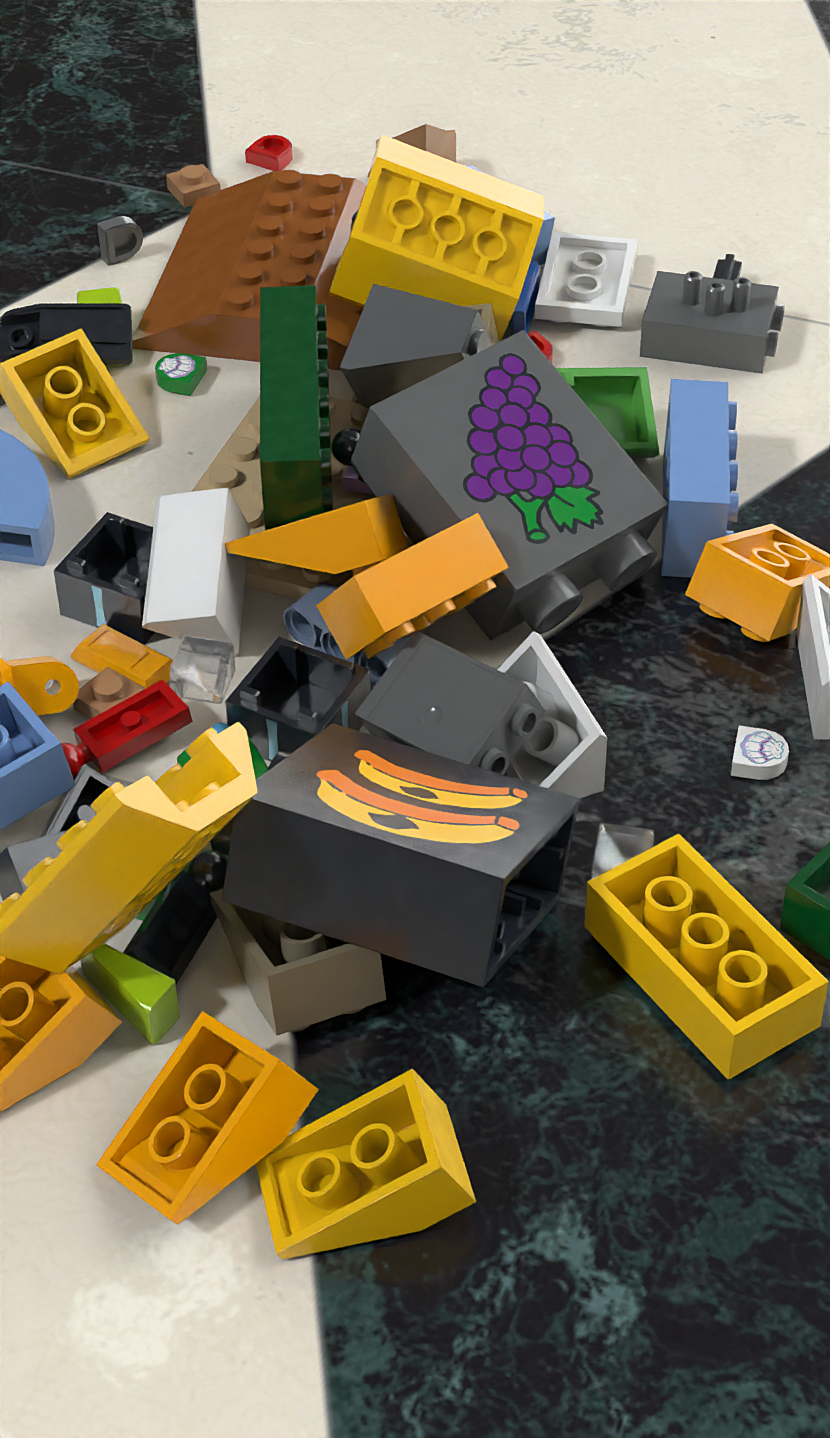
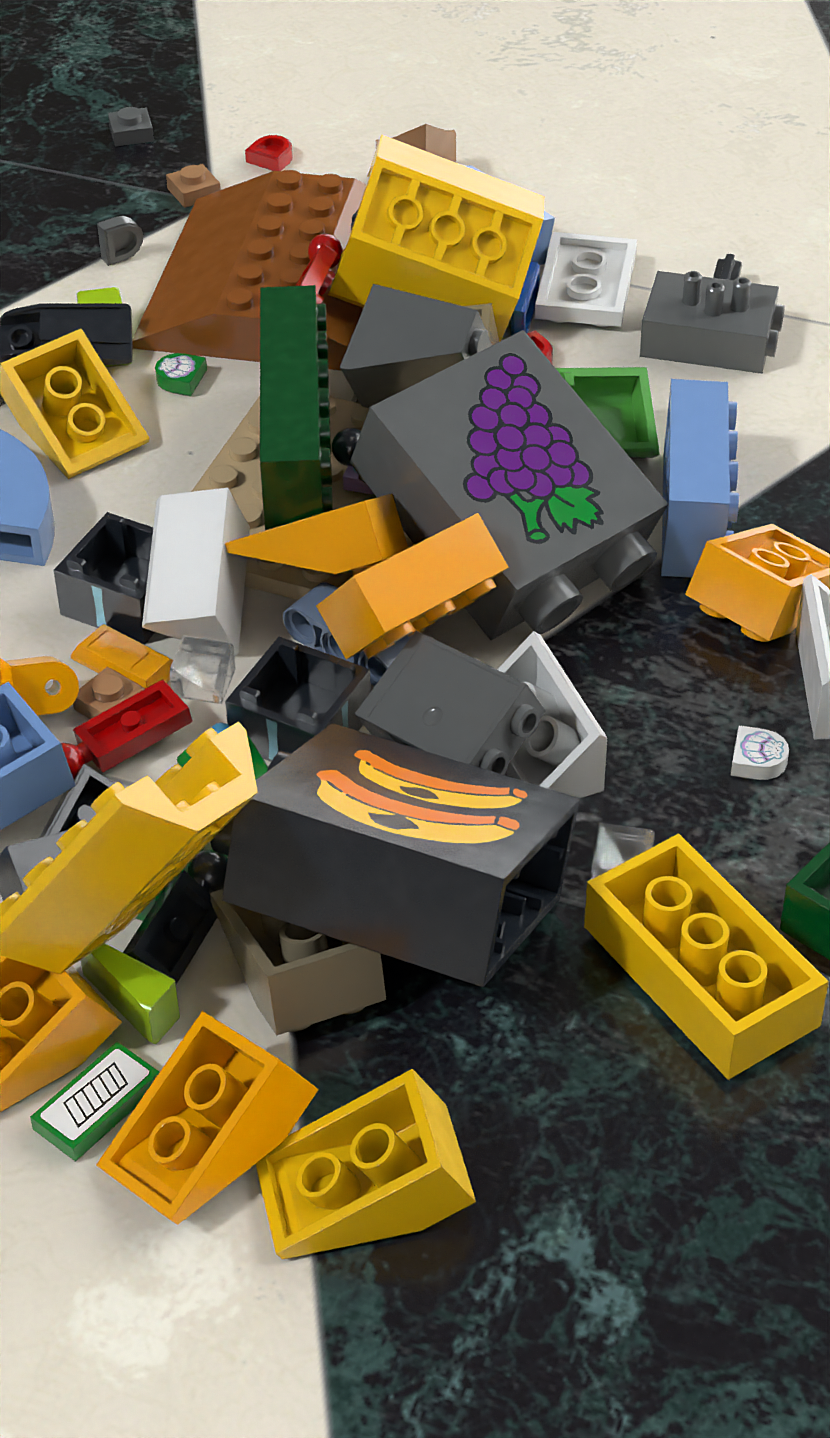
(94, 1101): none -> tile
(130, 126): none -> dark grey plate
(324, 254): none -> red plate

